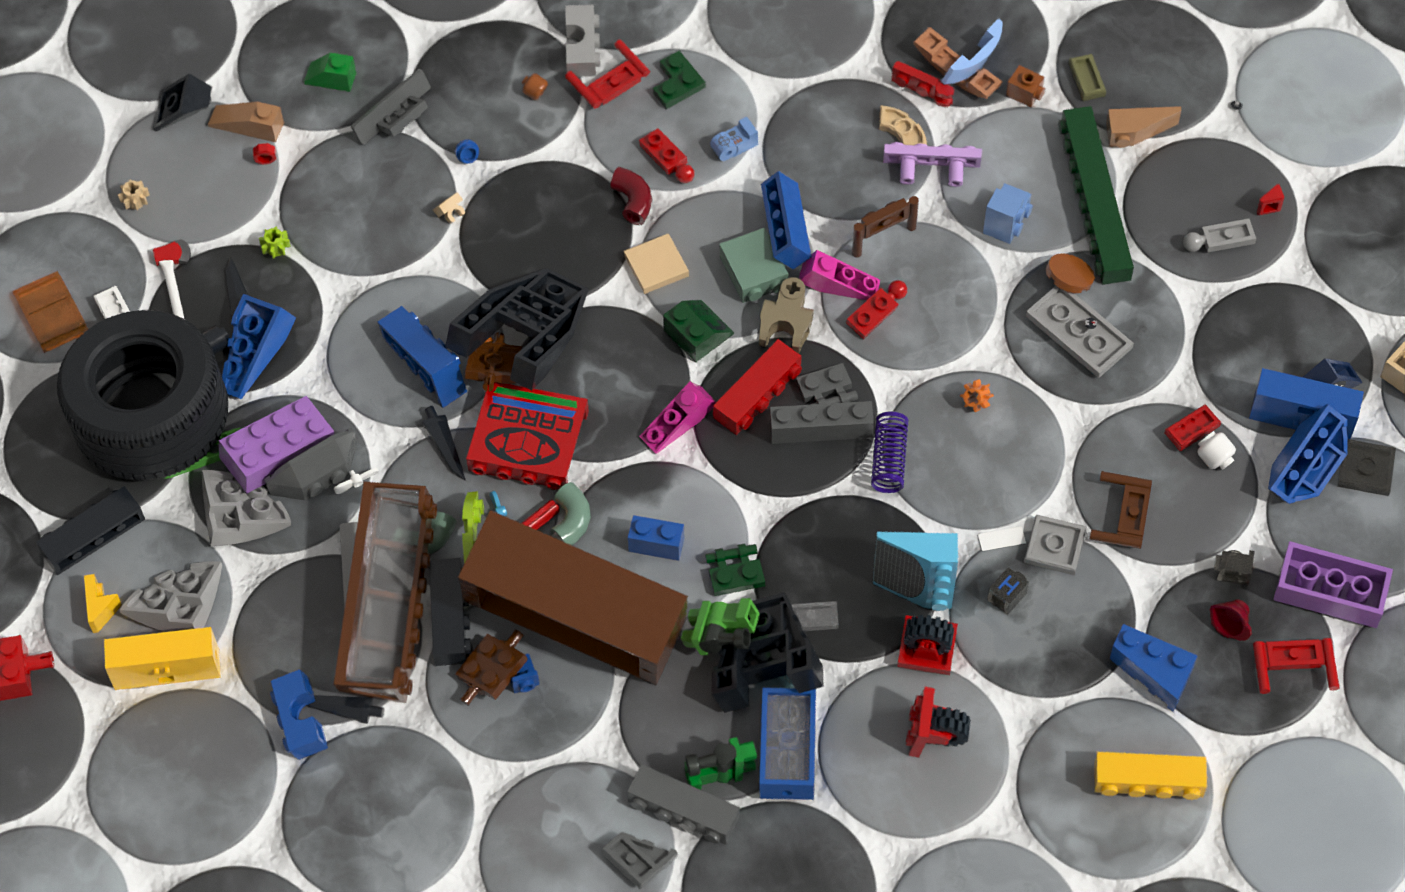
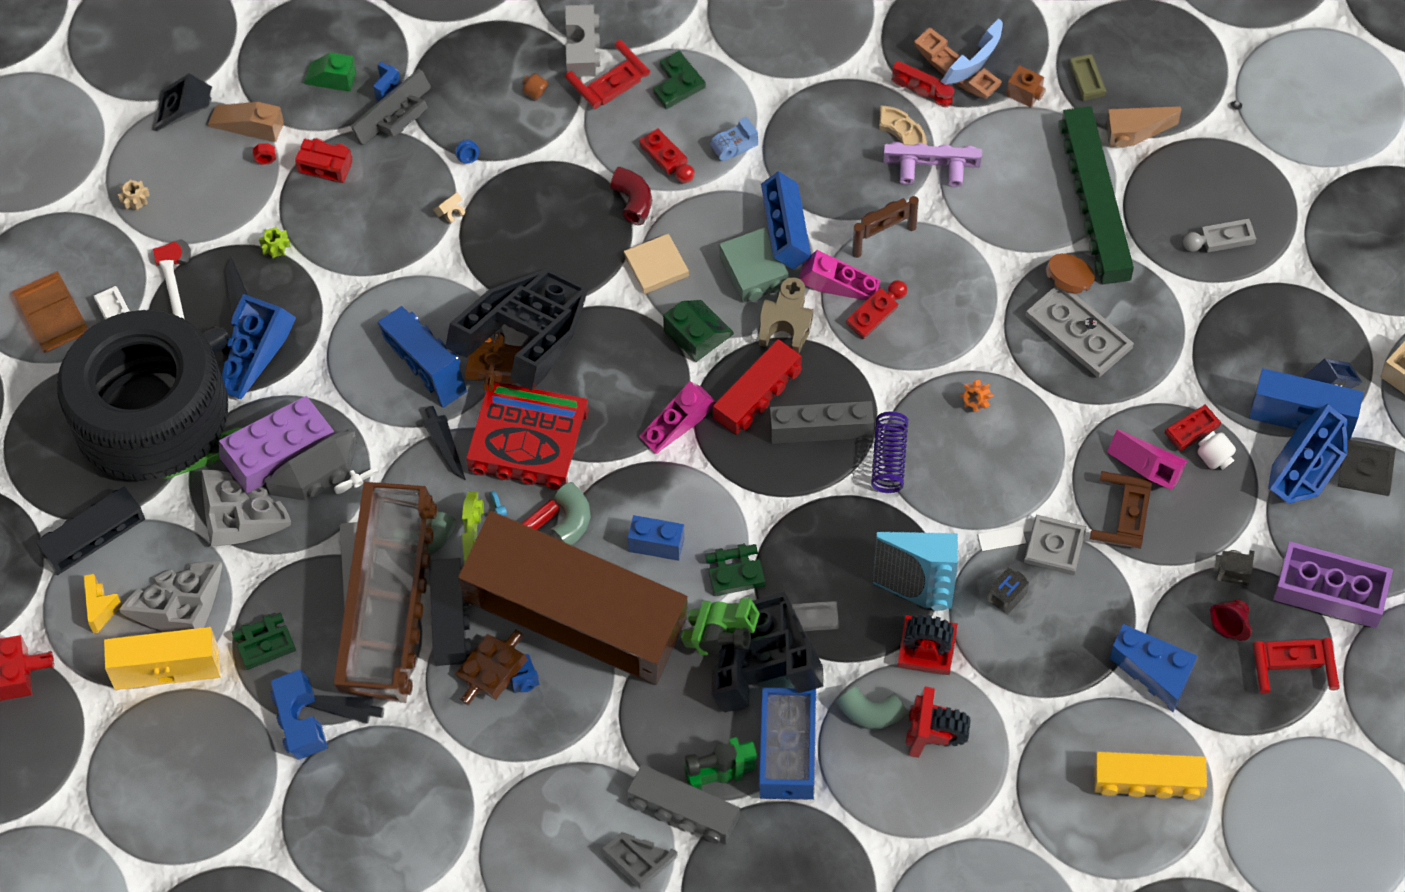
(267, 646): none -> dark green plate
(324, 160): none -> red brick
(387, 82): none -> blue bracket
(825, 383): dark grey plate -> none
(872, 714): none -> sand green cylinder
(1006, 213): medium blue brick -> none
(1147, 459): none -> dark pink slope
(1271, 201): red slope -> none

